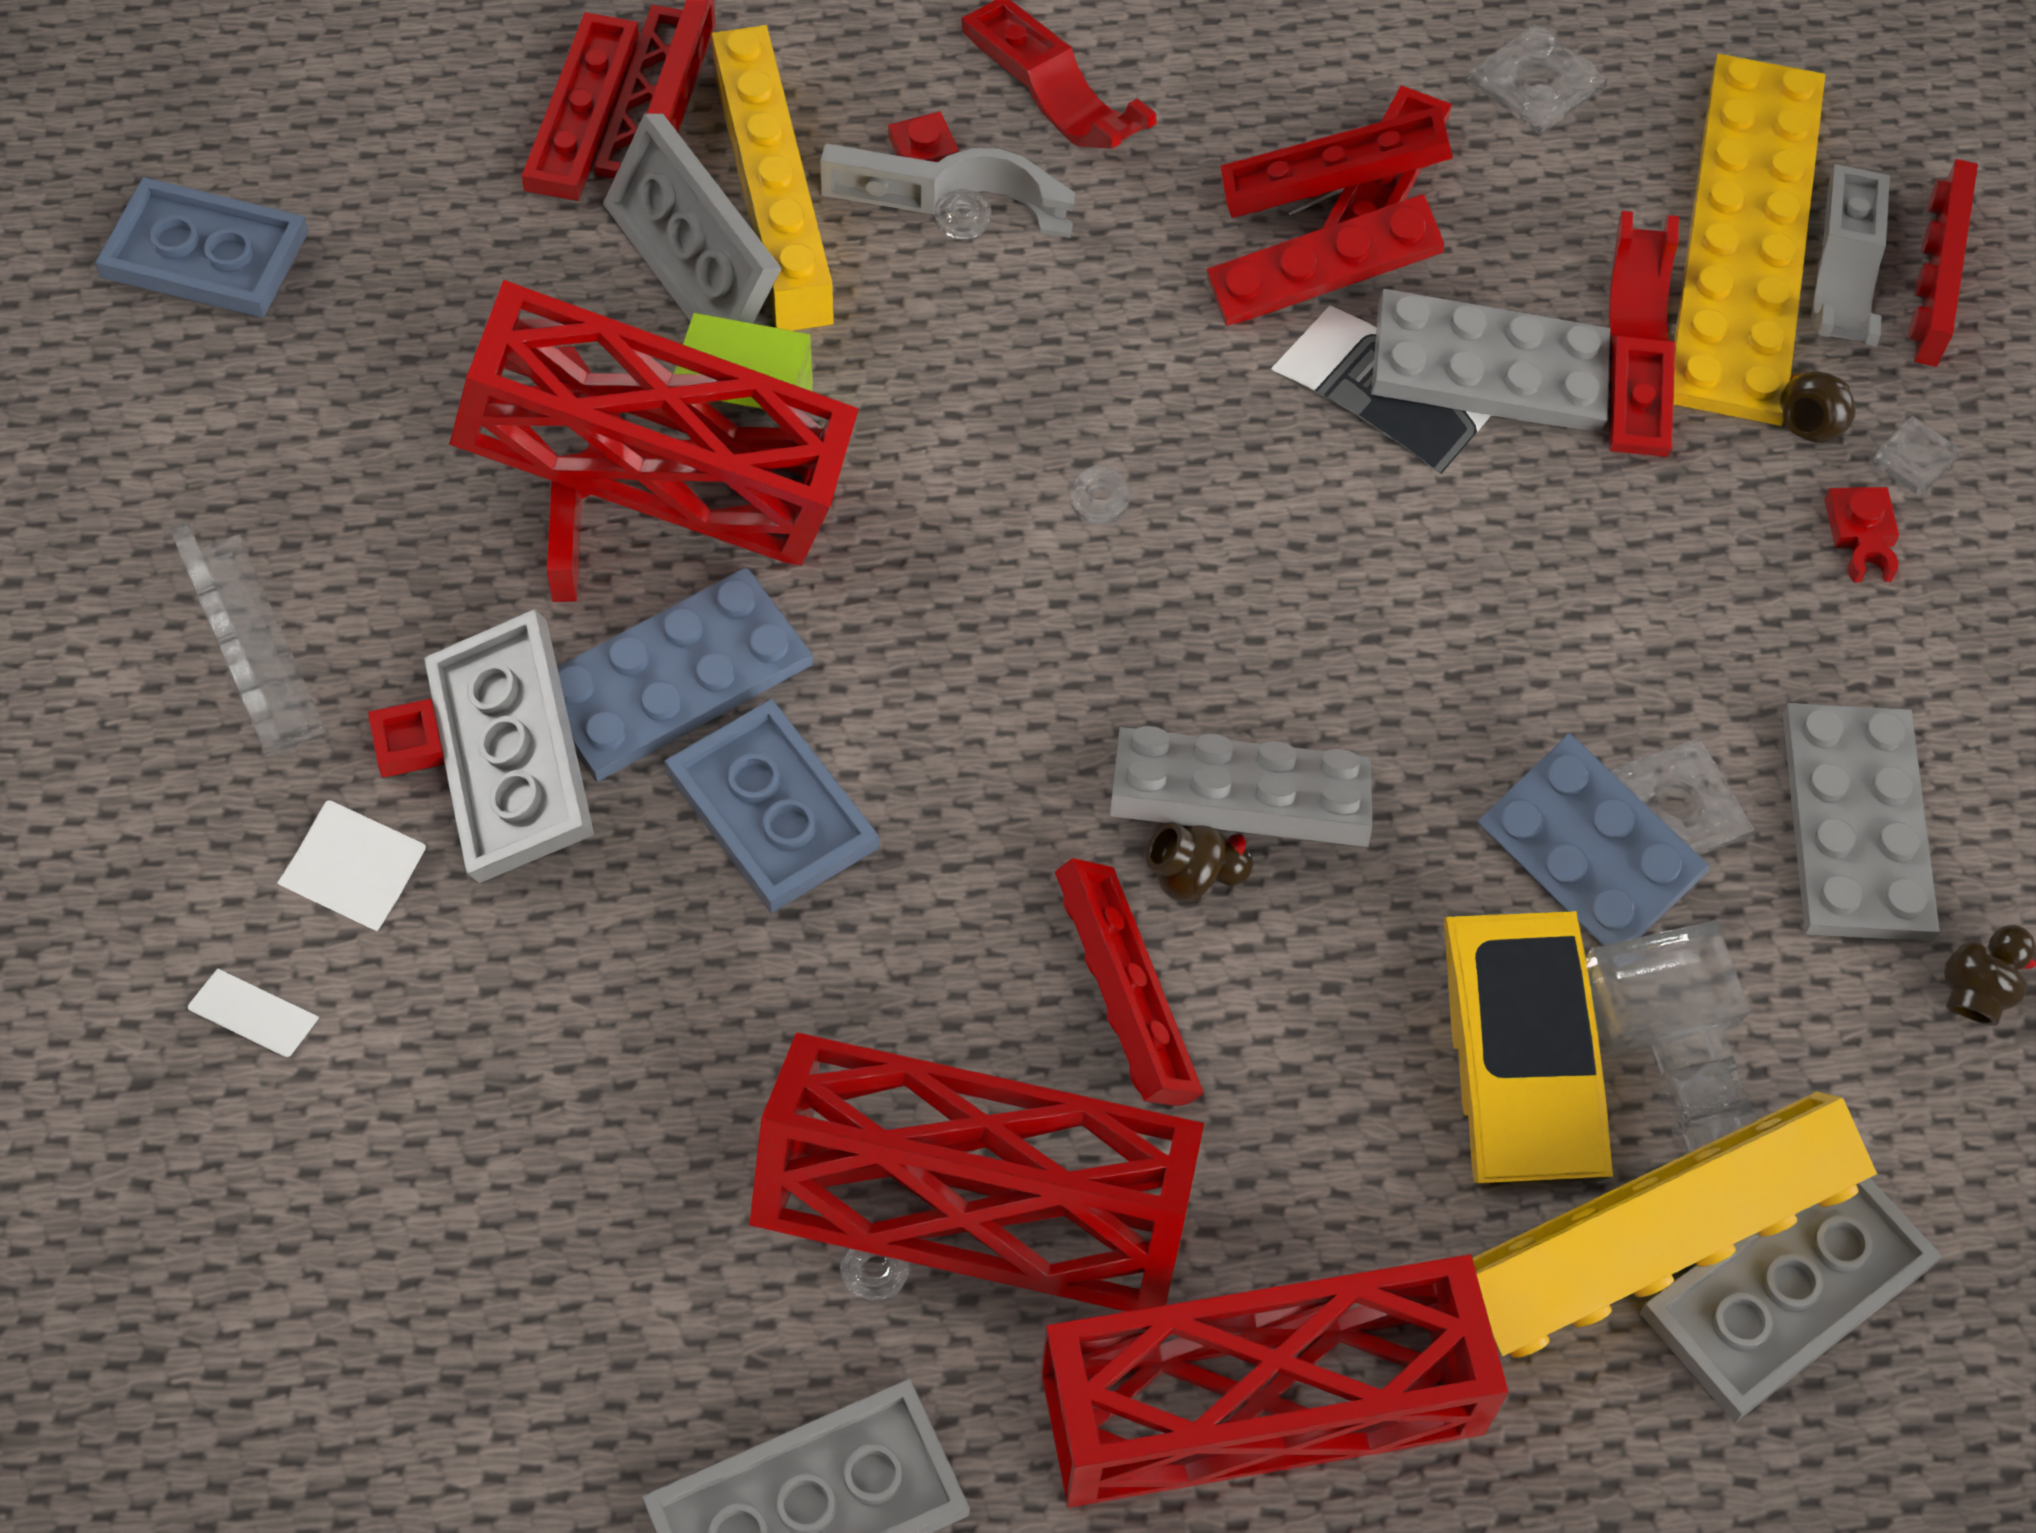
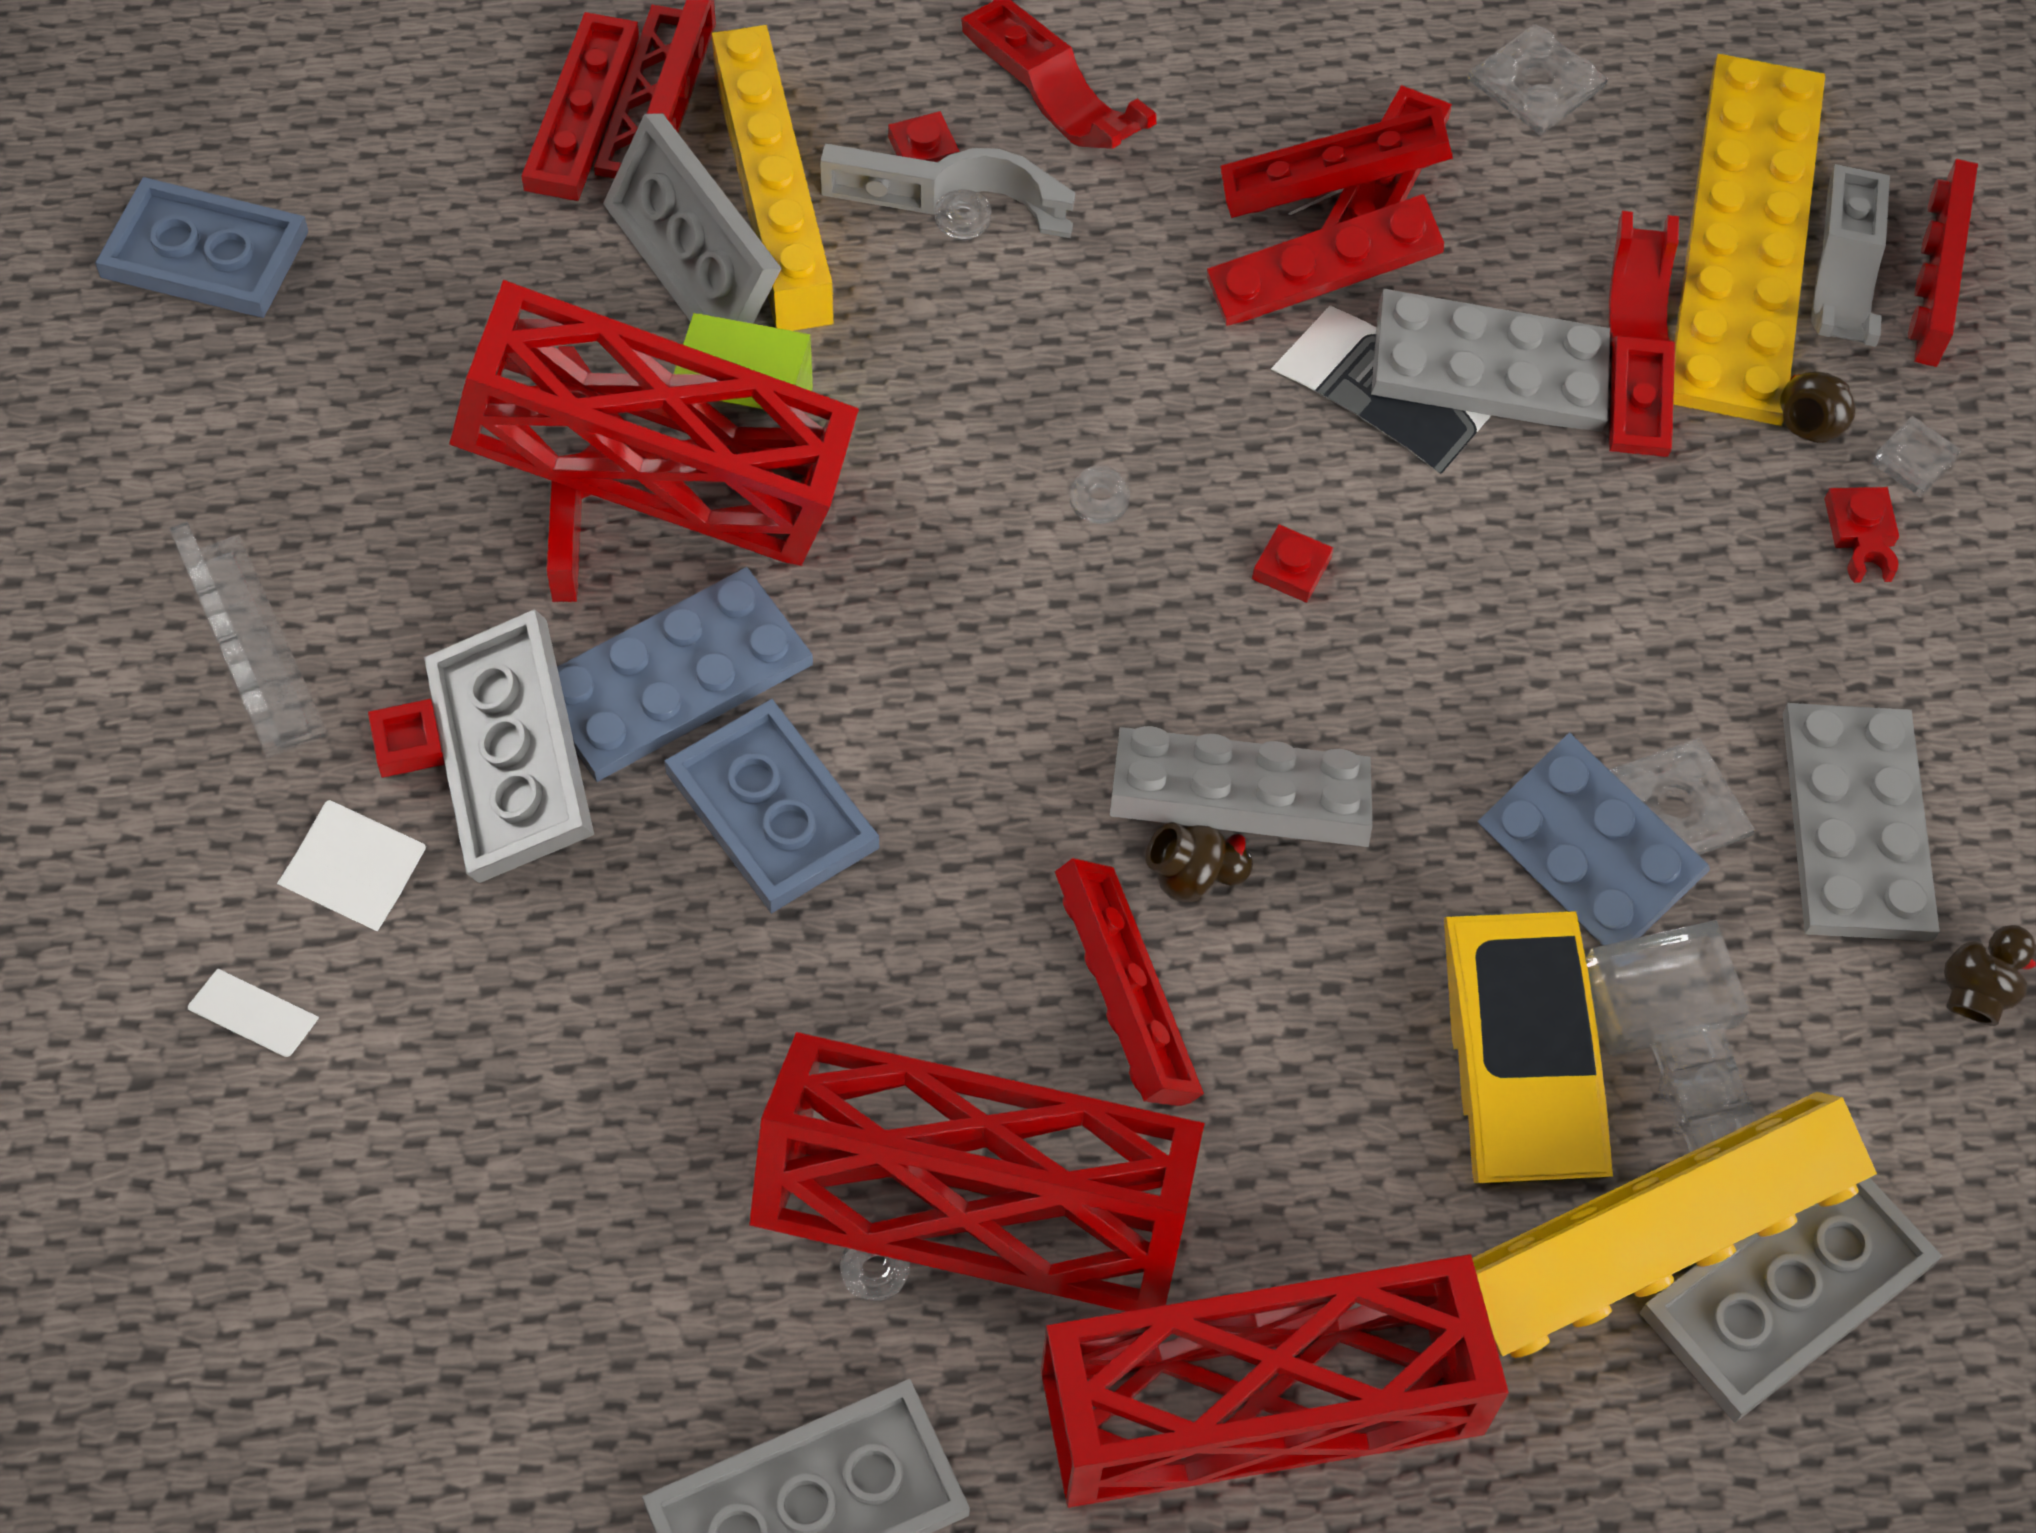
(1292, 563): none -> red plate

